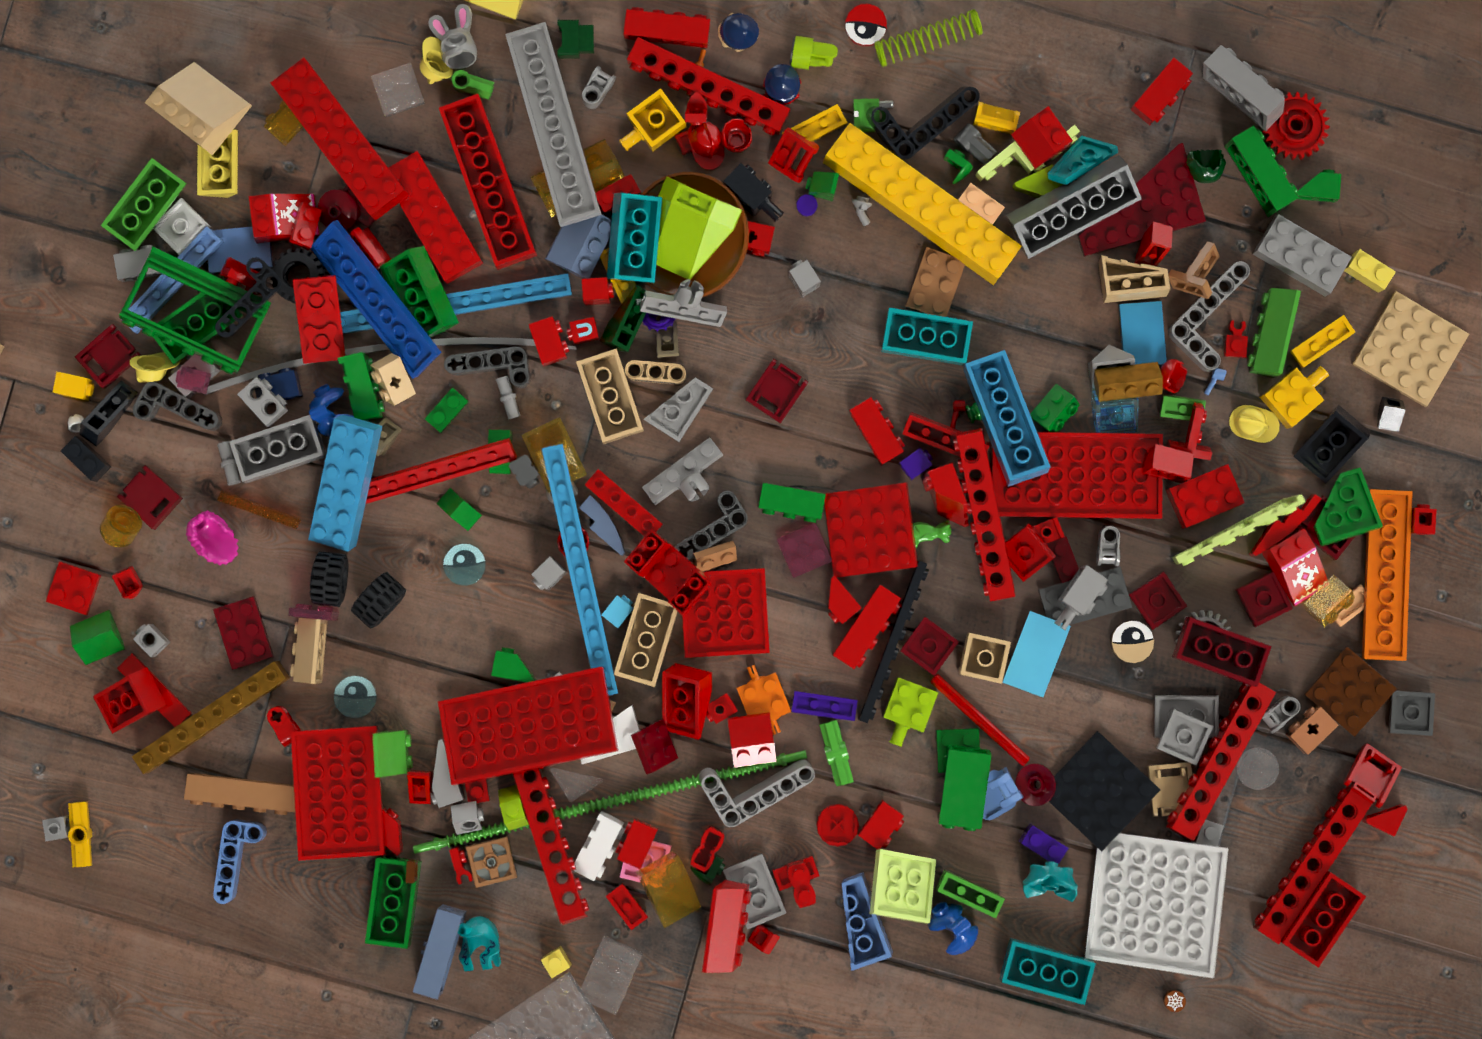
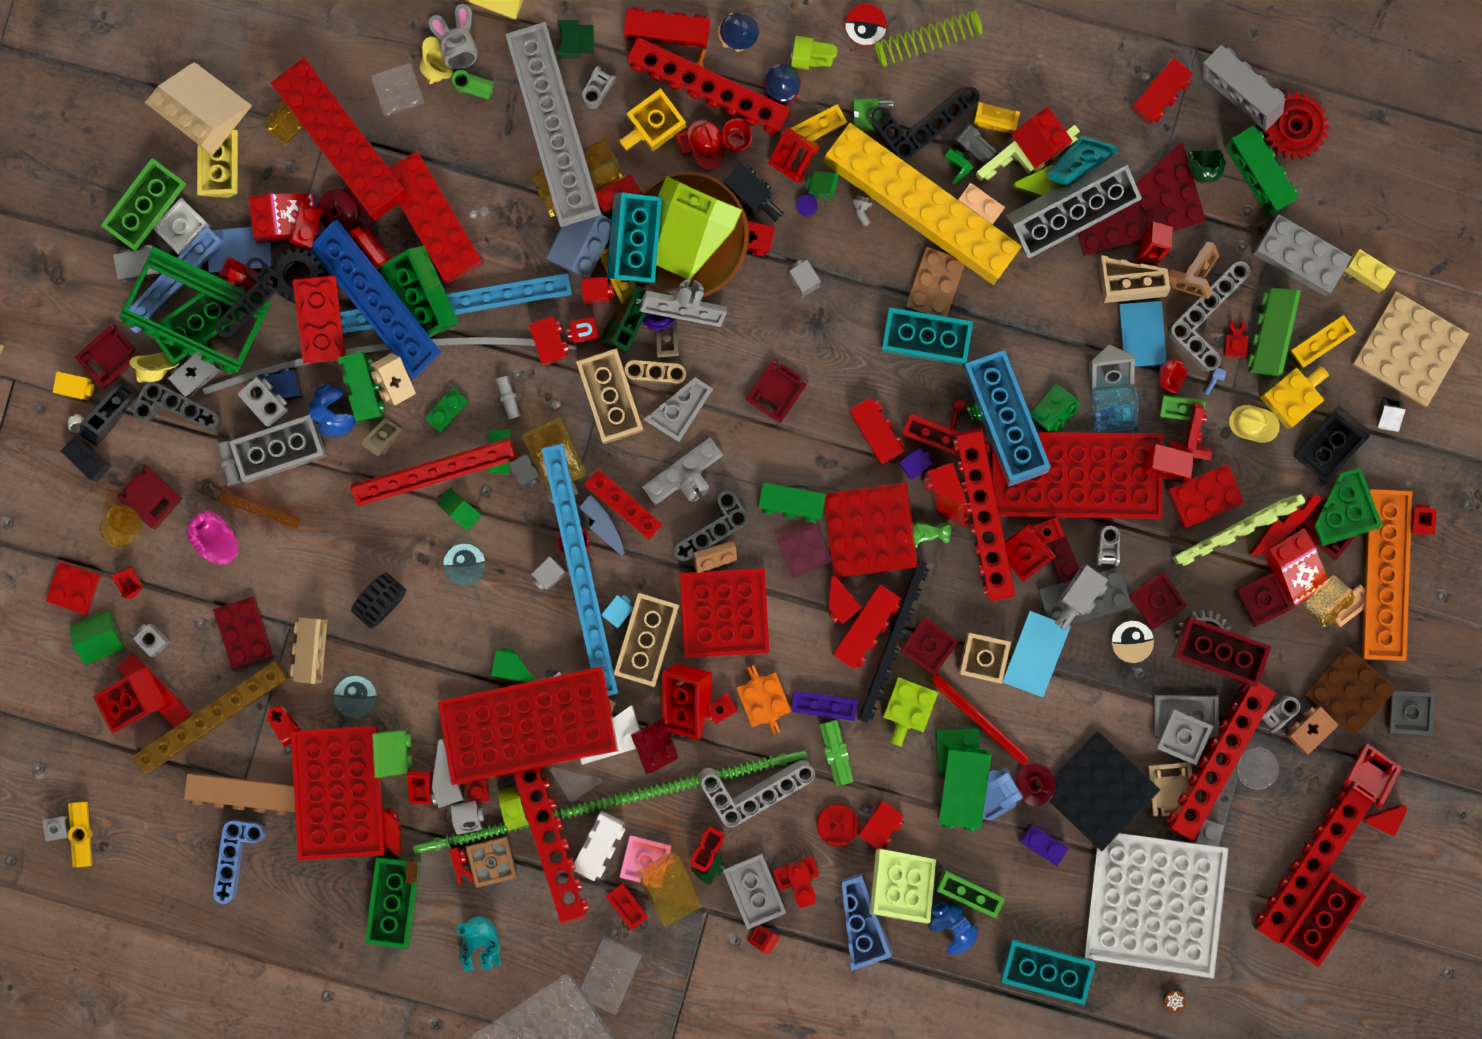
(193, 380): clear pink brick -> none
(306, 611): clear pink plate -> none
(329, 579): black tyre -> none
(345, 482): dark azure brick -> none
(439, 951): sand blue brick -> none
(487, 181): red brick -> none
(487, 366): dark grey beam -> none
(556, 962): light yellow brick -> none
(637, 843): red brick -> none
(668, 571): red slope -> none
(696, 110): red plate -> none
(726, 927): slope -> none
(751, 739): red slope -> none
(1050, 878): teal brick -> none
(1128, 381): pearl gold brick -> none
(1322, 187): green slope -> none

